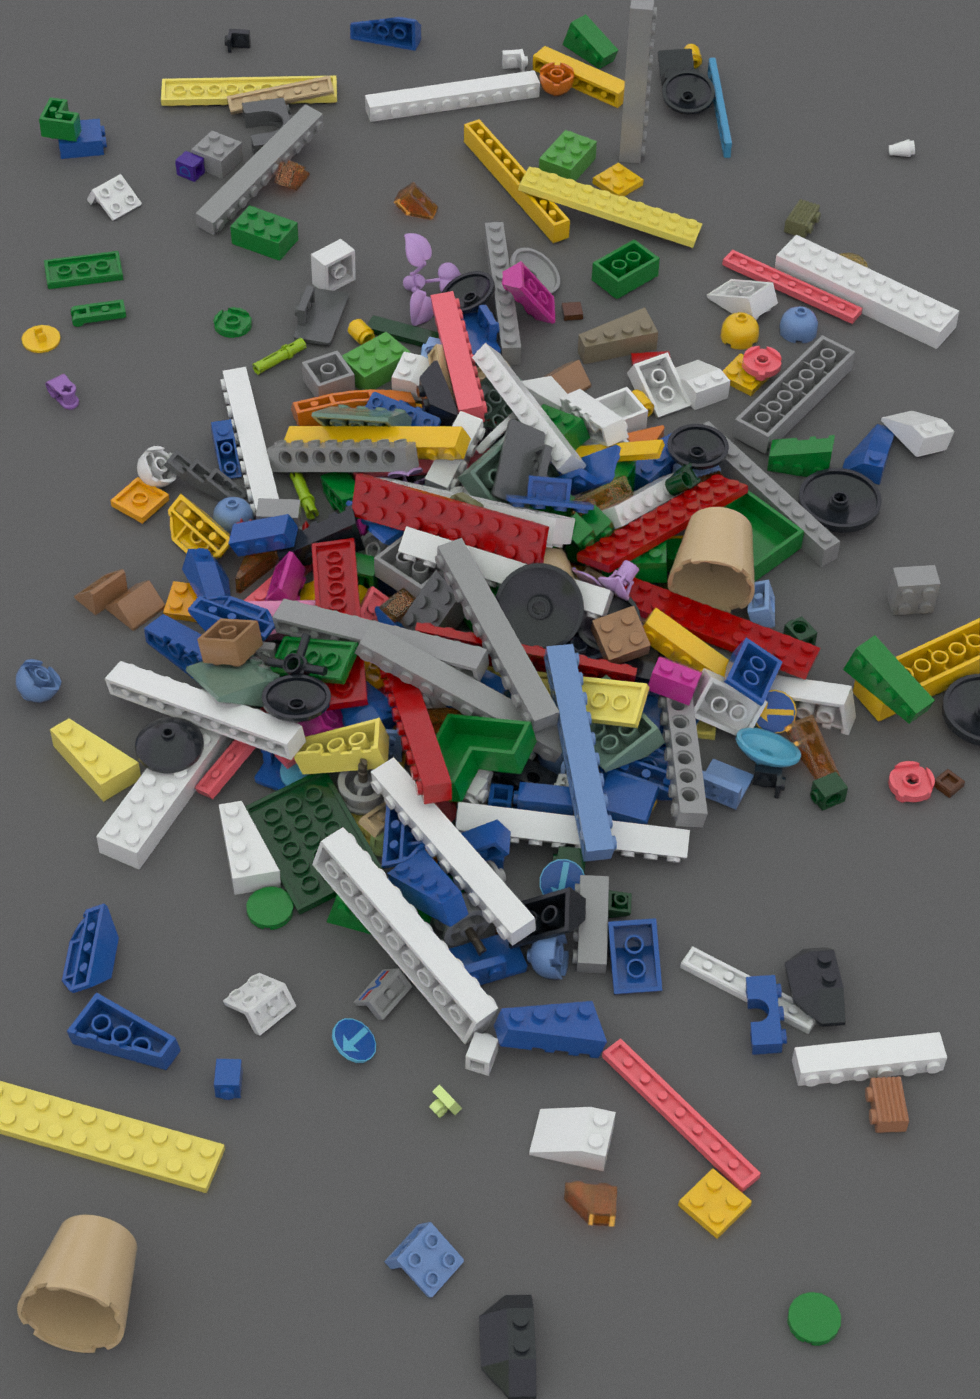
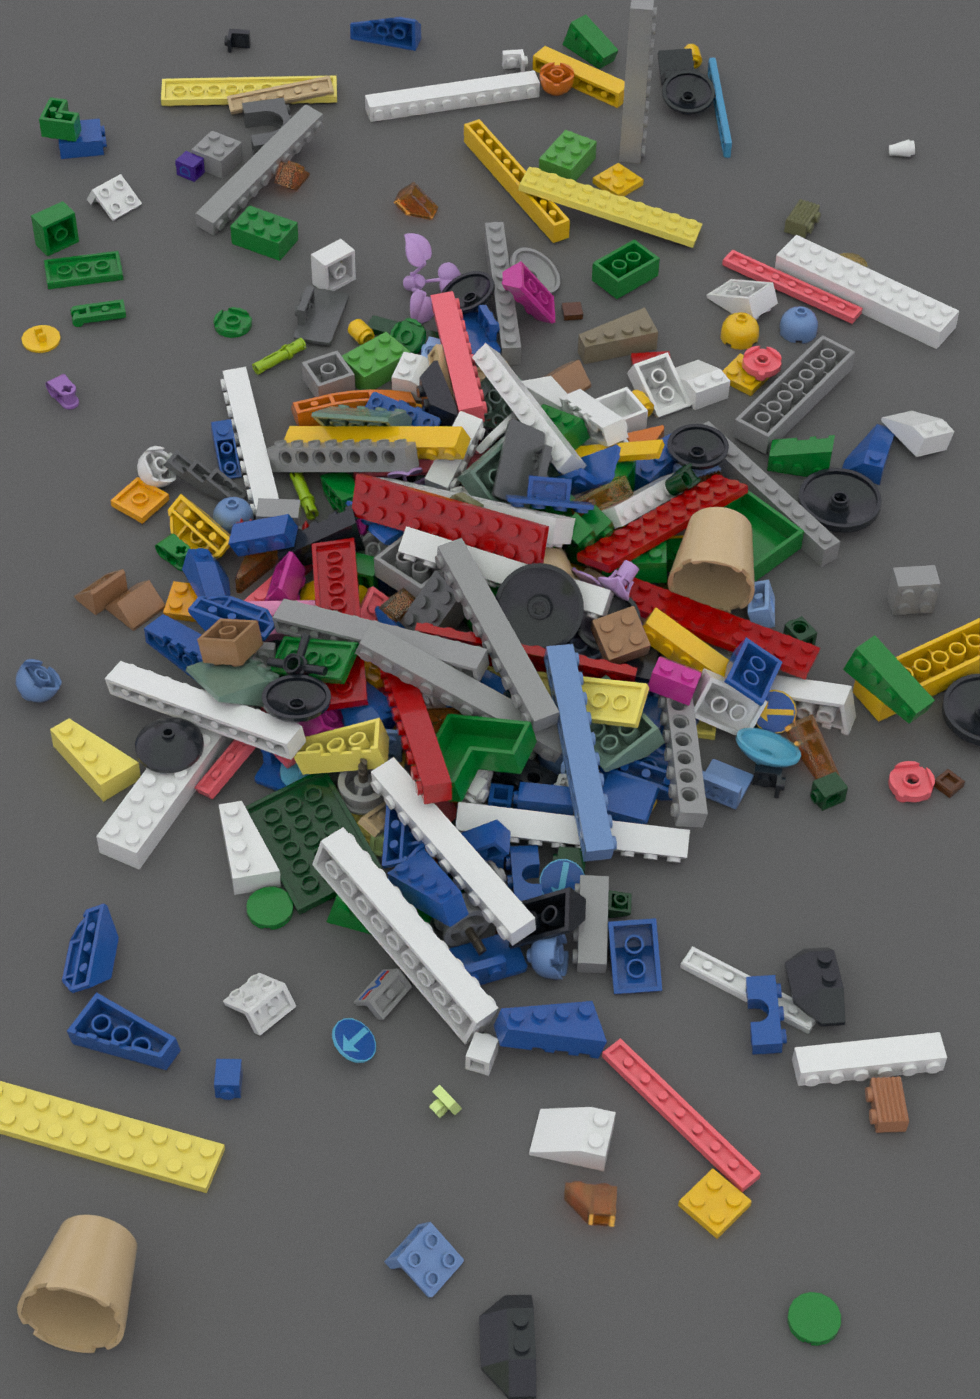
(55, 228): none -> green brick
(173, 550): none -> green piece
(410, 334): none -> green tile
(523, 864): none -> blue arch

